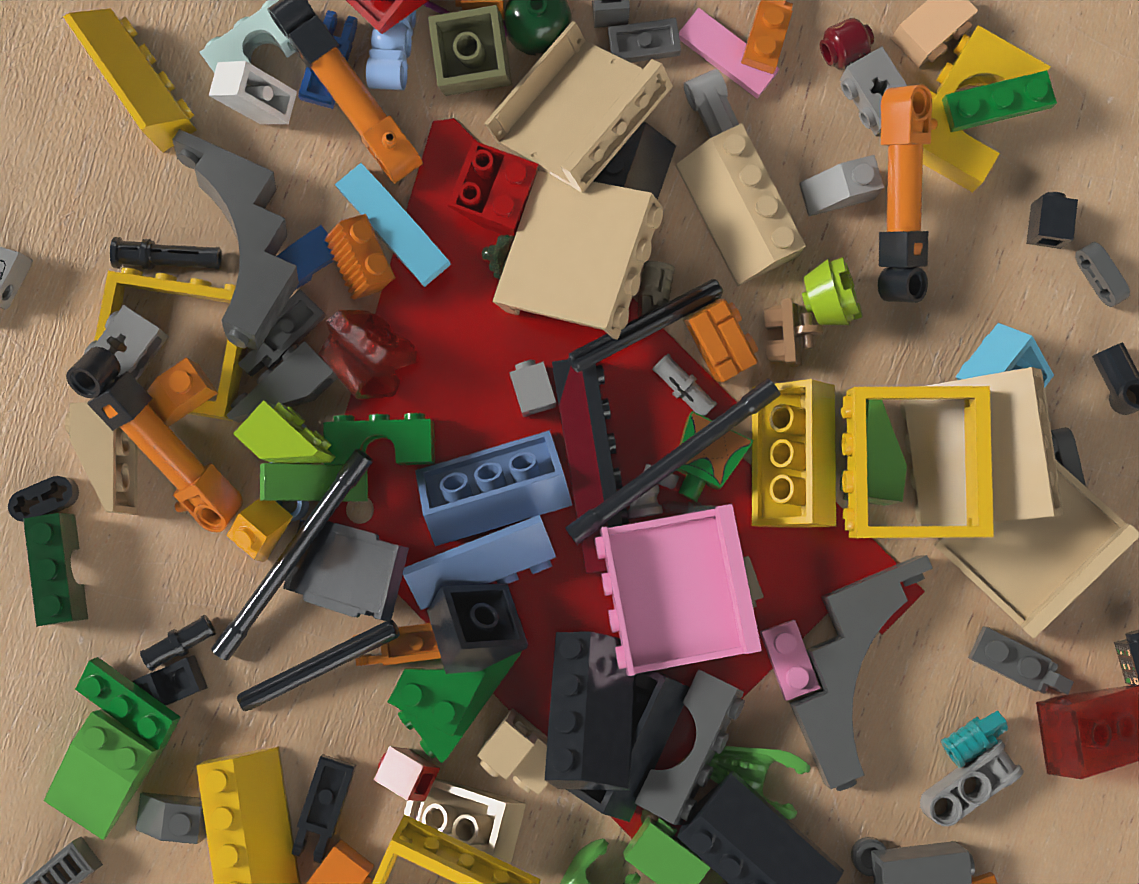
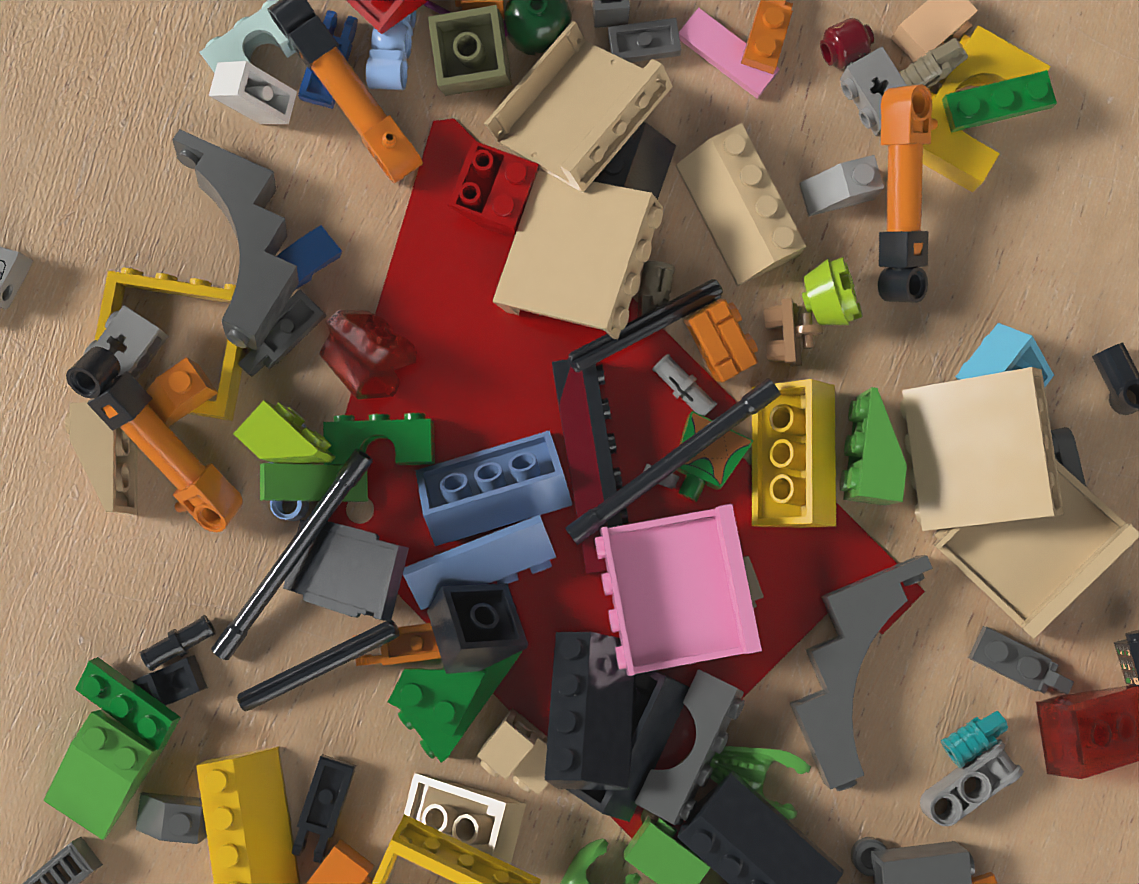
(40, 492): black beam -> none
(49, 552): dark green arch -> none
(131, 74): yellow slope -> none
(150, 254): black pin -> none
(259, 528): light orange slope -> none
(293, 382): dark grey slope -> none
(359, 256): orange brick -> none
(393, 224): medium azure slope -> none
(406, 773): brick -> none
(498, 254): plant -> none
(532, 387): light grey brick -> none
(645, 505): light grey wheel -> none
(681, 508): clear light blue piece -> none
(709, 97): light grey piece -> none
(789, 660): bright pink plate -> none
(935, 64): none -> dark tan hinge
(977, 461): yellow window -> none
(1052, 220): black brick -> none
(1102, 274): dark grey beam -> none

